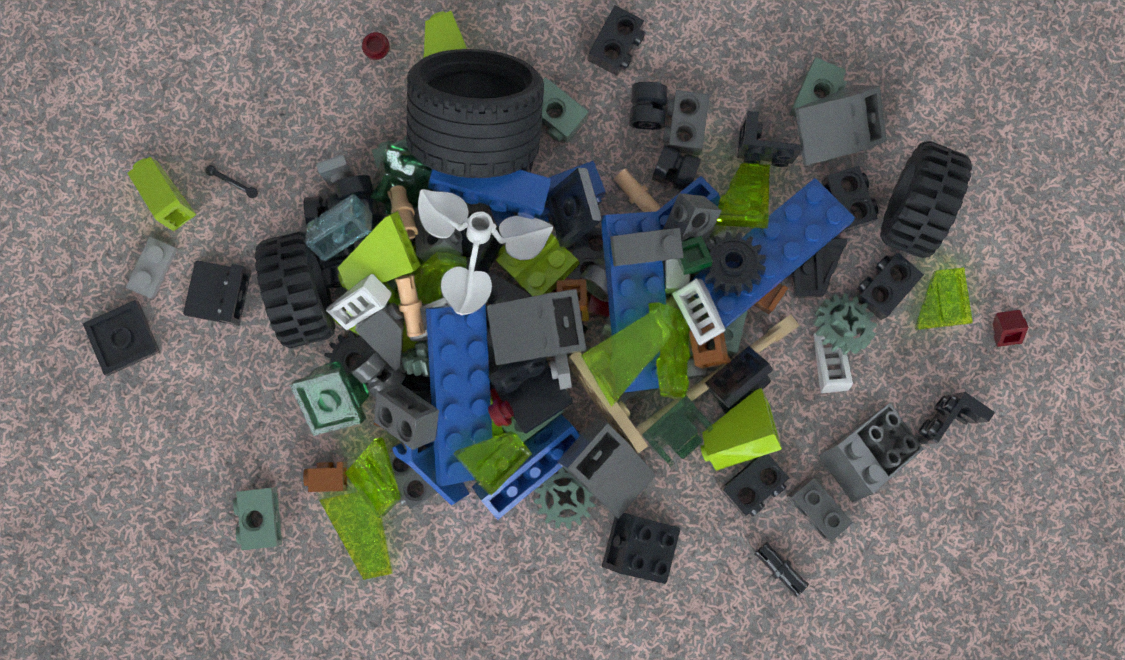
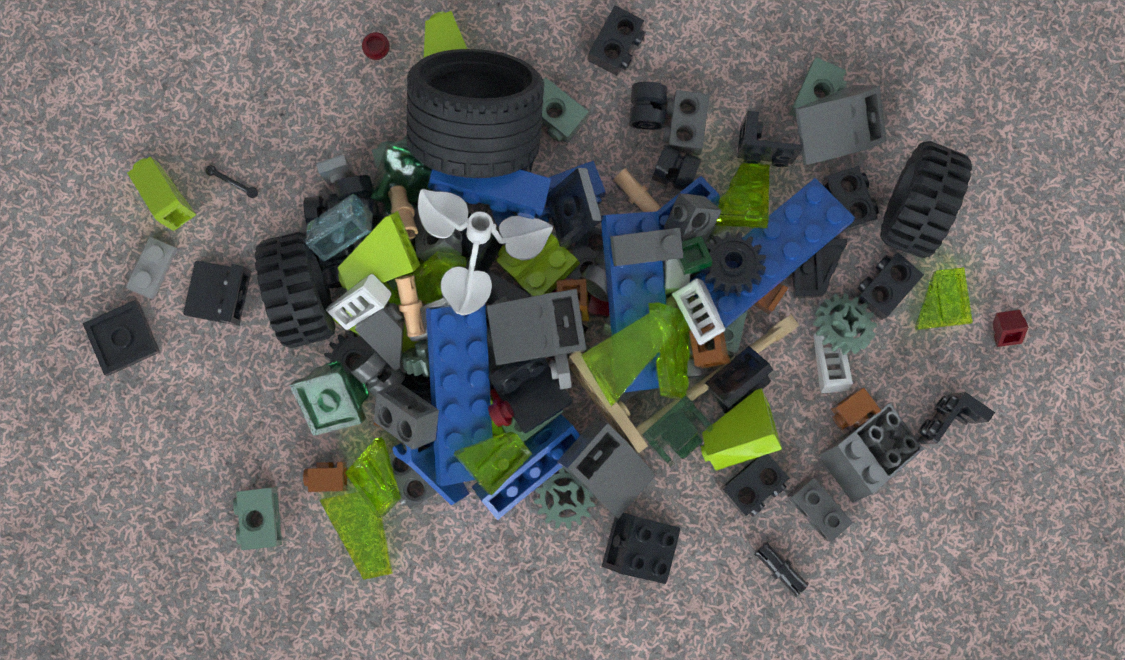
(854, 409): none -> dark orange brick

